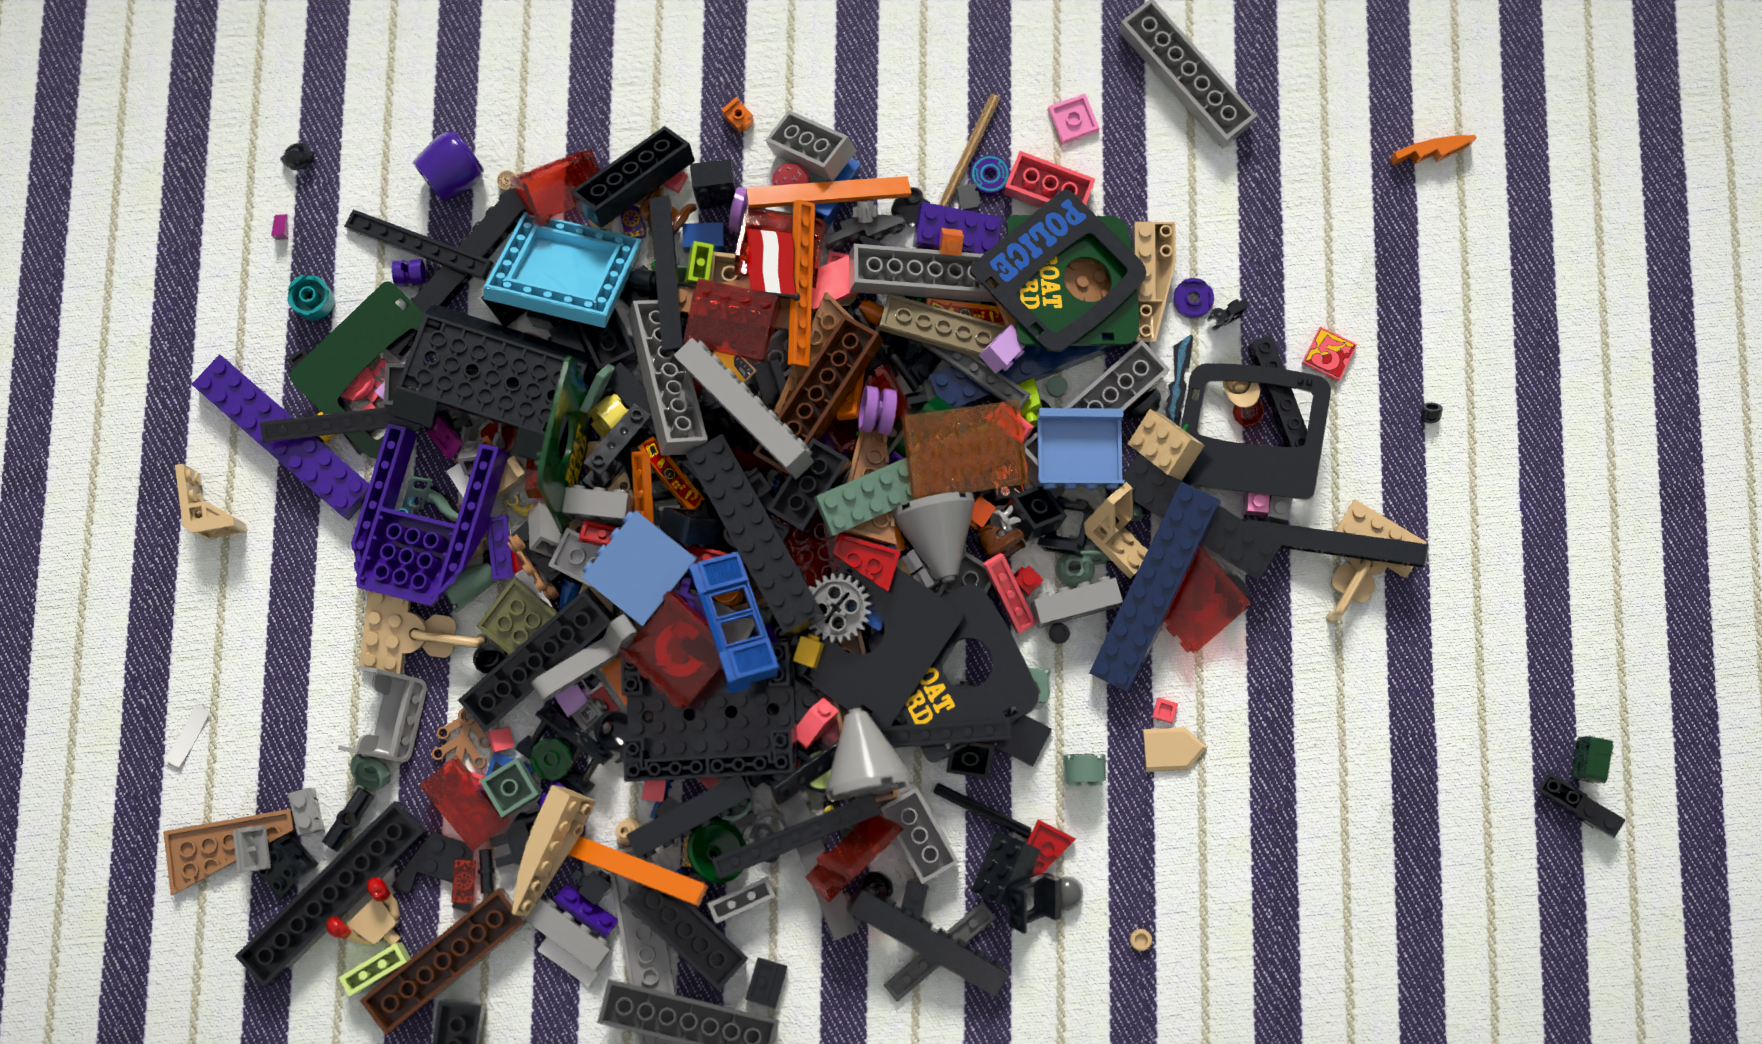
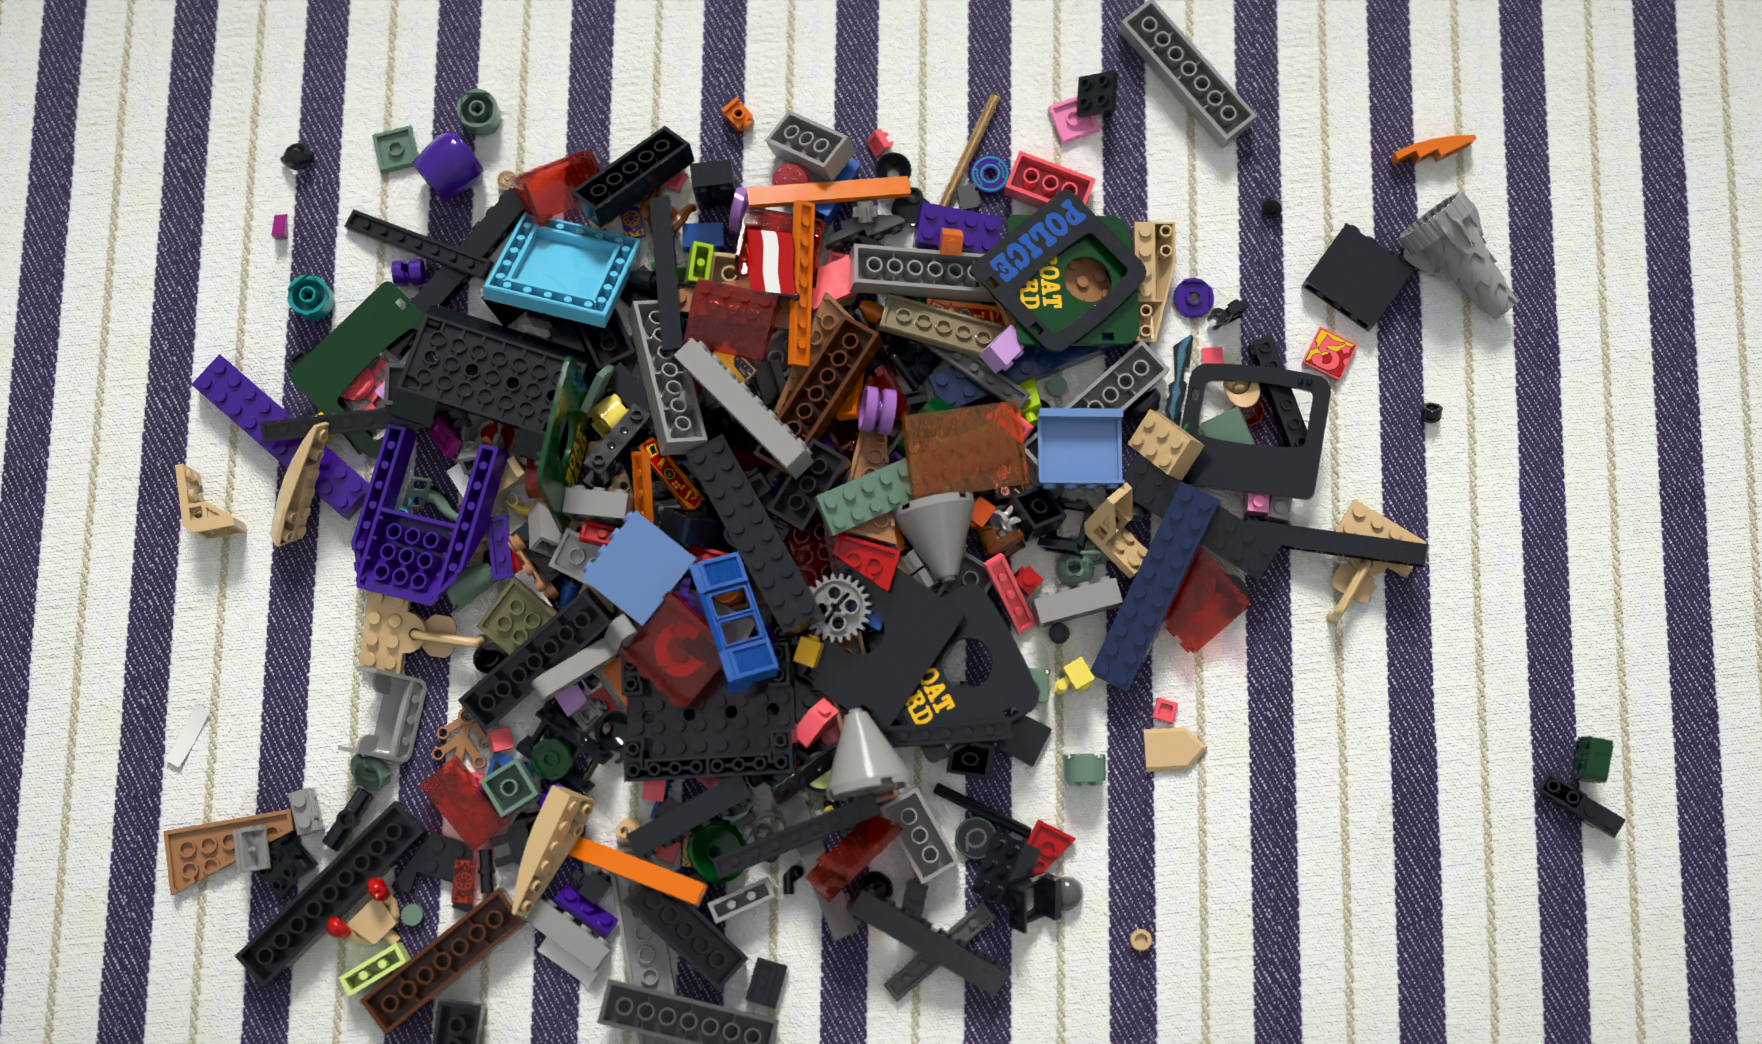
(298, 488): none -> tan wedge
(395, 149): none -> sand green tile
(412, 914): none -> sand green tile
(473, 120): none -> sand green brick
(669, 853): none -> coral tile
(790, 877): none -> black arm
(878, 143): none -> coral tile
(892, 161): none -> black piece
(974, 837): none -> black tile
(1076, 676): none -> light yellow brick
(1097, 94): none -> black plate
(1212, 355): none -> coral tile
(1228, 427): none -> sand green tile
(1272, 207): none -> black tile
(1358, 277): none -> black panel
(1453, 241): none -> light grey cone

